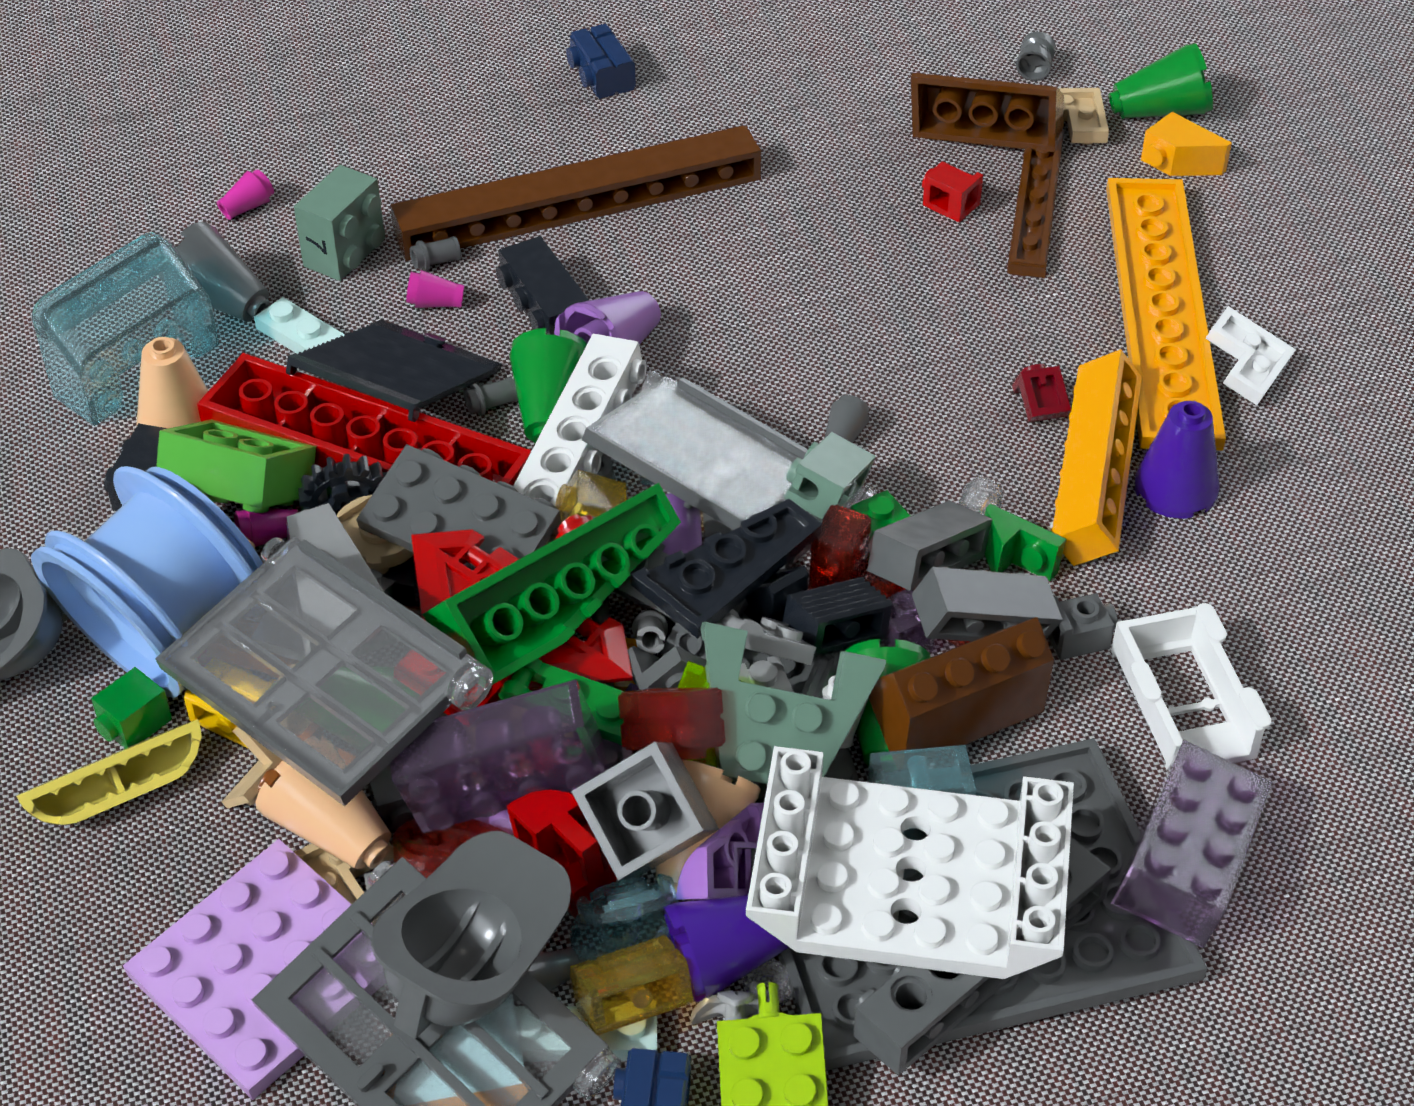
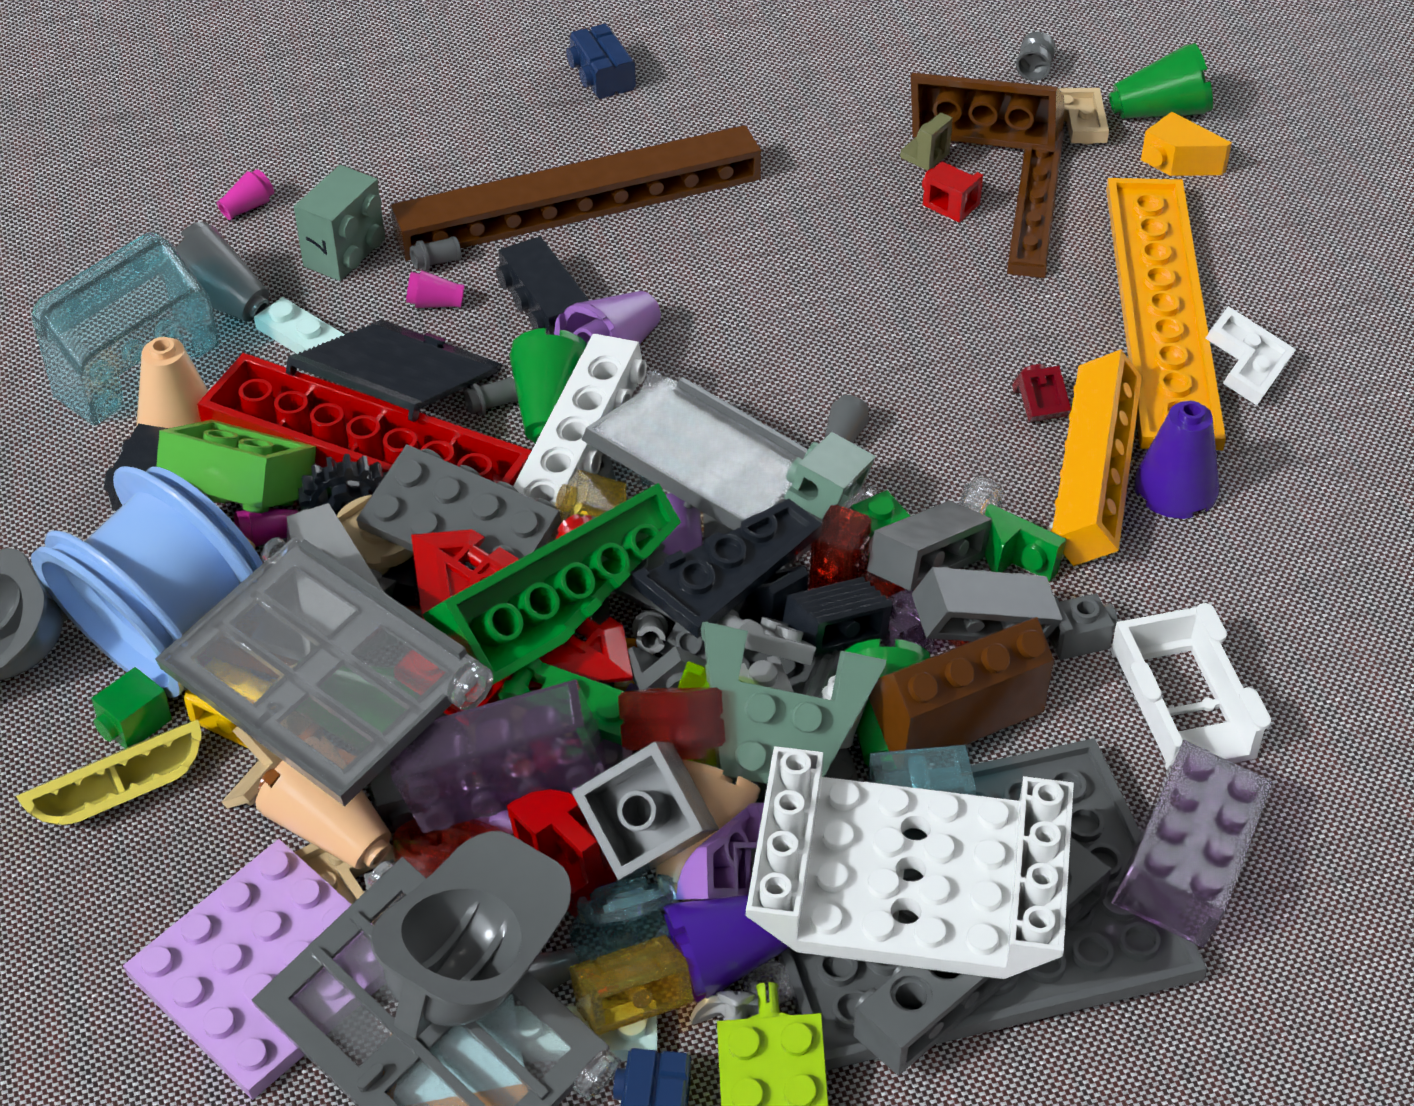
(931, 143): none -> olive bracket

